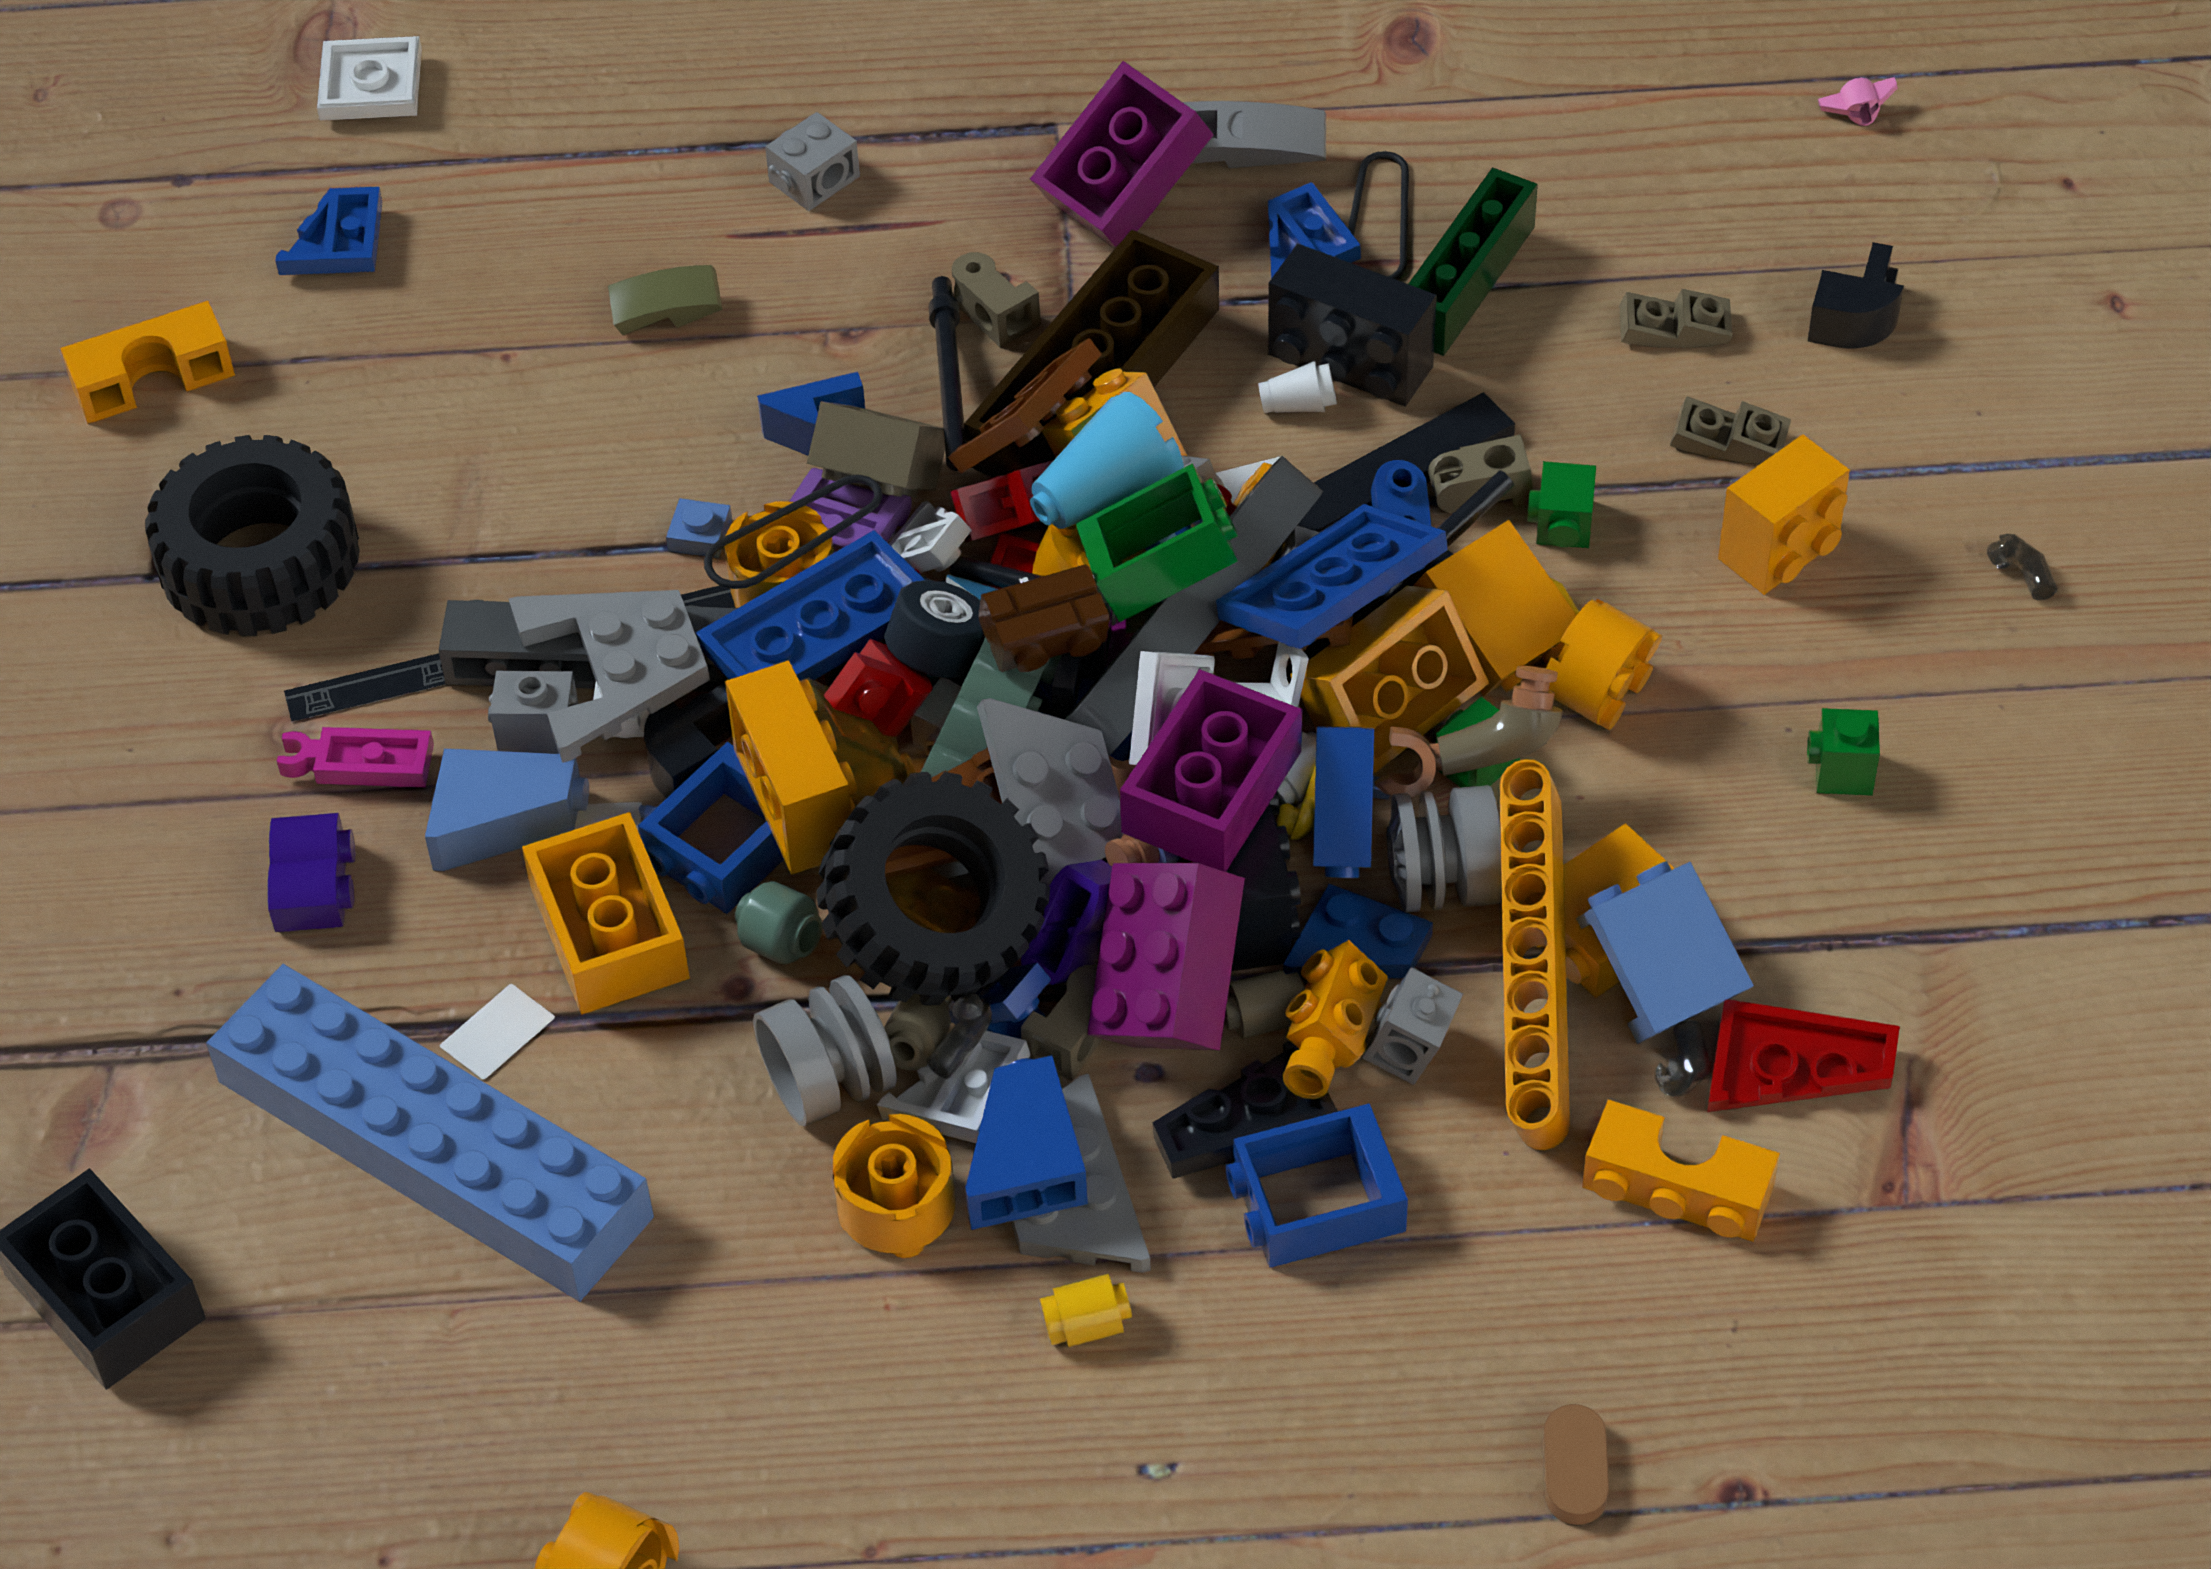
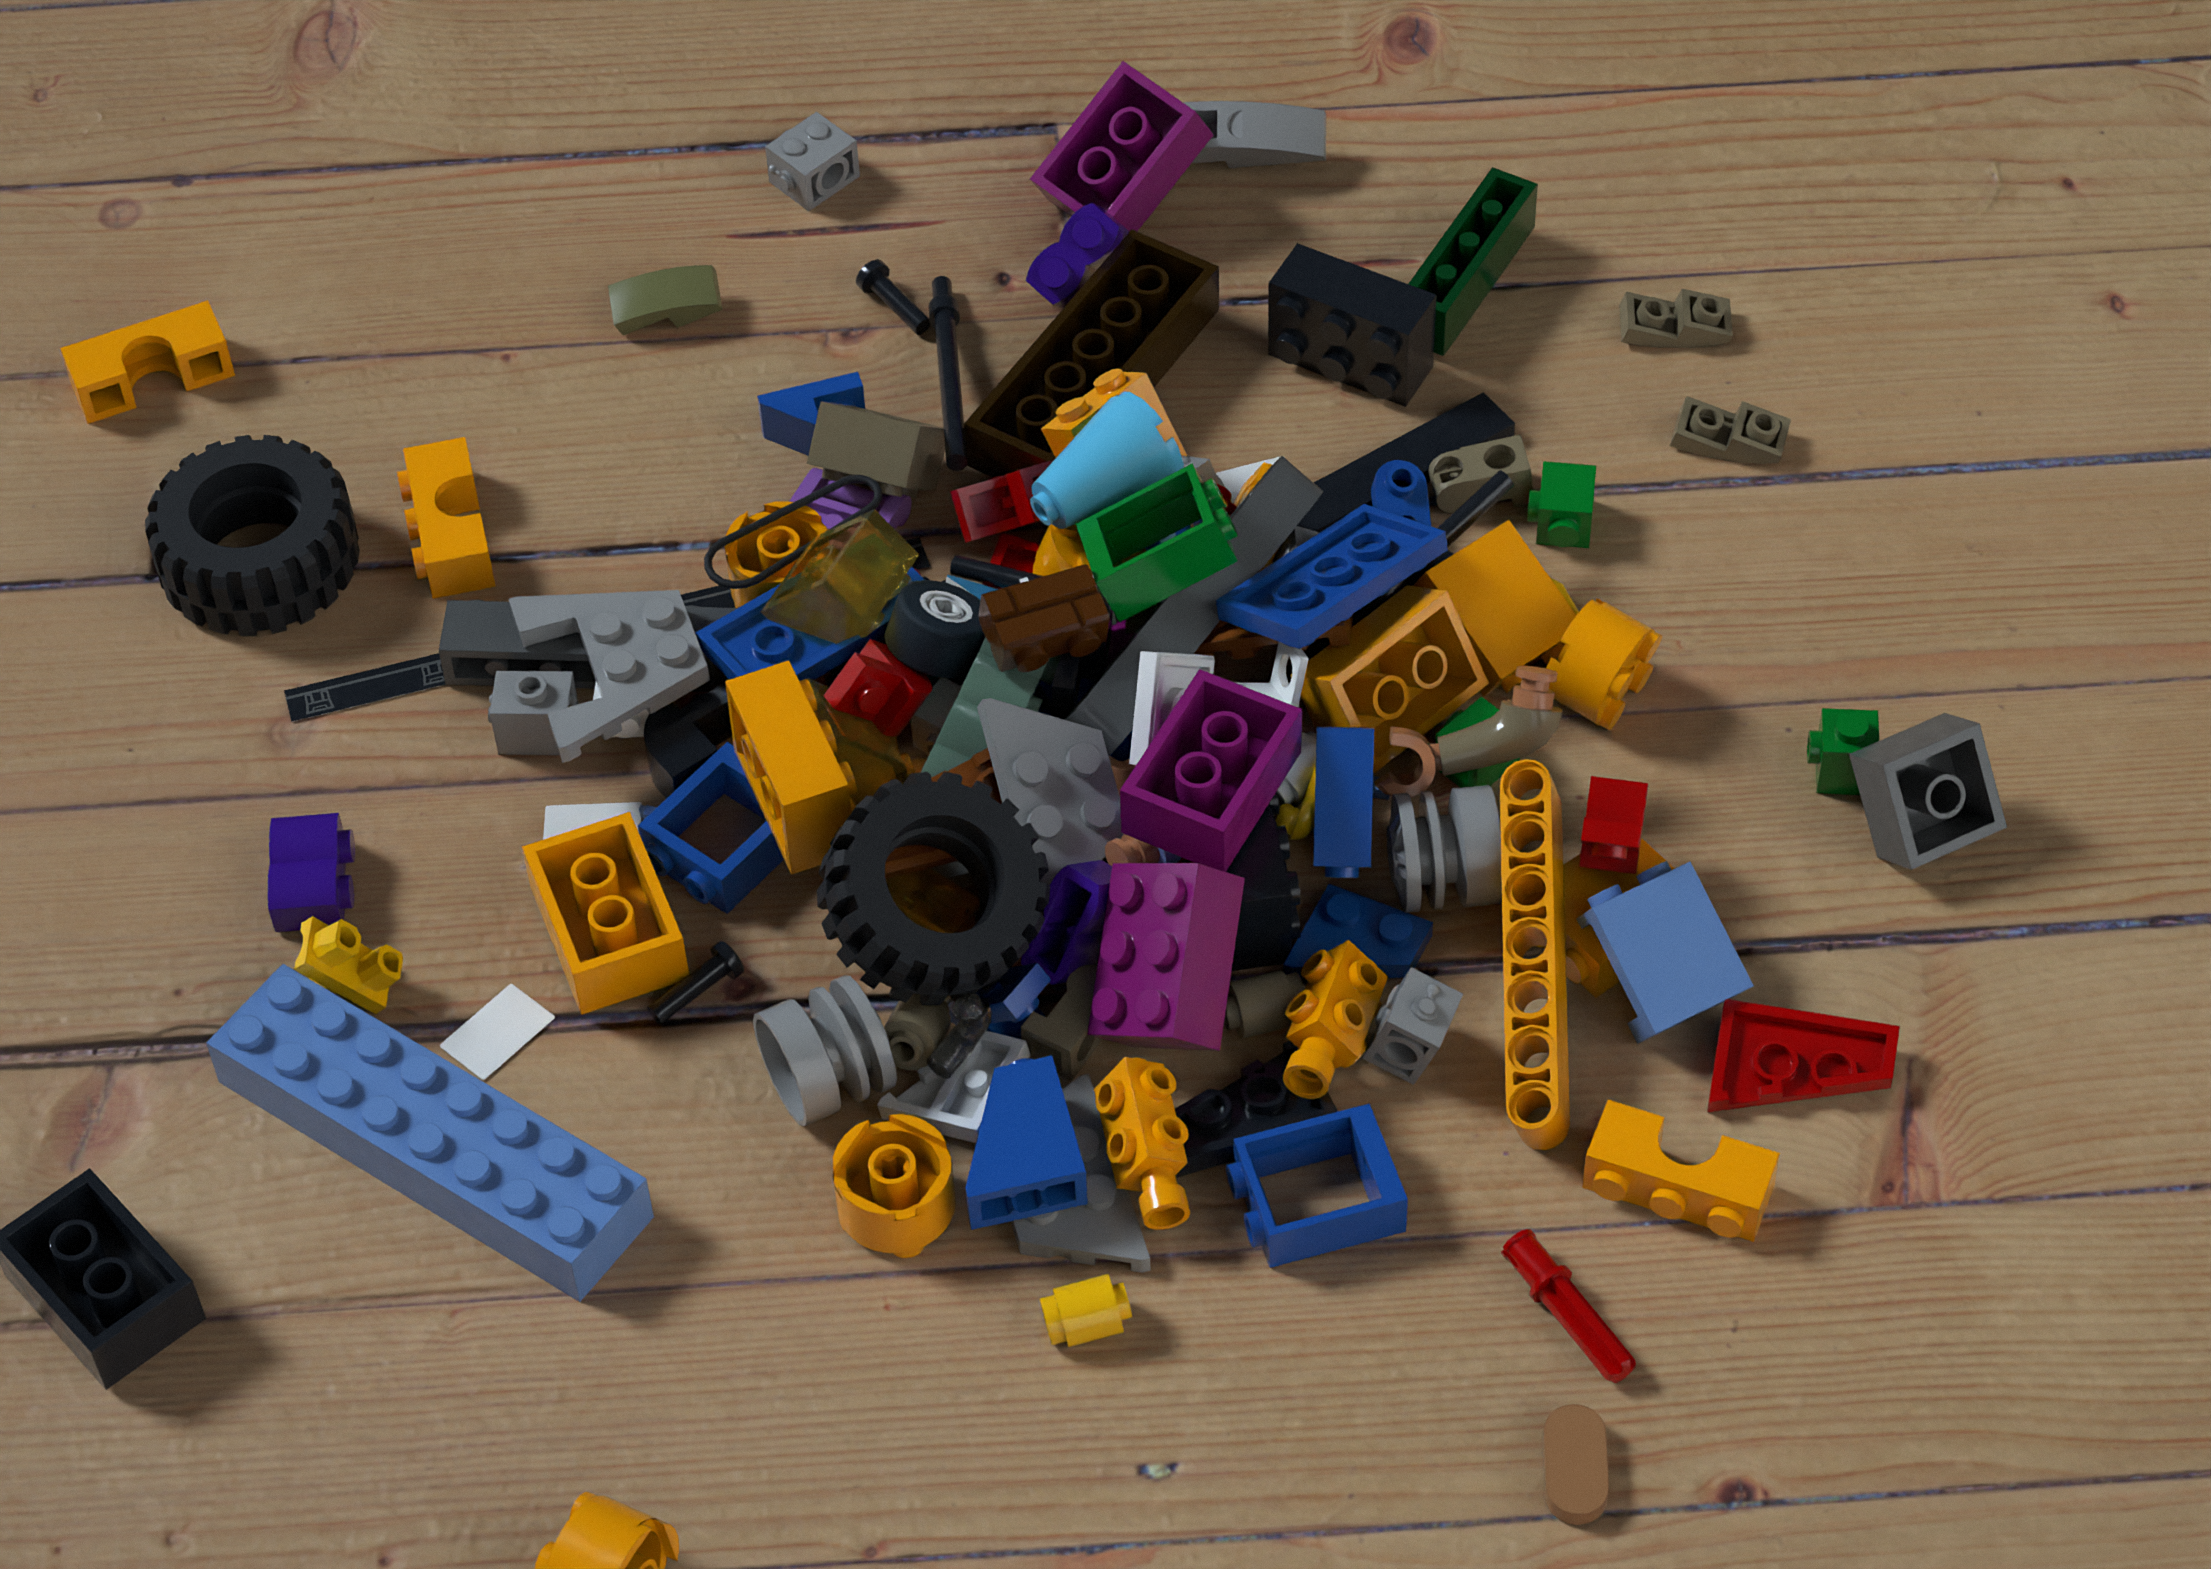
(338, 235): blue wing -> none
(345, 966): none -> yellow hips
(360, 756): dark pink plate -> none
(369, 78): white plate -> none
(452, 546): none -> light orange arch
(499, 803): medium blue slope -> none
(698, 527): medium blue plate -> none
(723, 963): none -> black piece
(778, 923): sand green head -> none
(844, 580): none -> clear yellow slope
(874, 278): none -> black piece
(931, 538): white wing -> none
(992, 300): dark tan leg -> none
(1034, 402): dark orange wing -> none
(1082, 248): none -> dark purple brick
(1145, 1138): none -> light orange brick
(1299, 390): white cone -> none
(1309, 220): blue wing -> none
(1404, 203): black piece -> none
(1552, 1286): none -> red axle
(1613, 825): none -> red brick
(1689, 1066): clear smoke arm -> none
(1783, 514): light orange brick -> none
(1857, 309): black brick -> none
(1859, 99): bright pink piece -> none
(1928, 790): none -> dark grey brick
(2028, 559): clear smoke arm -> none

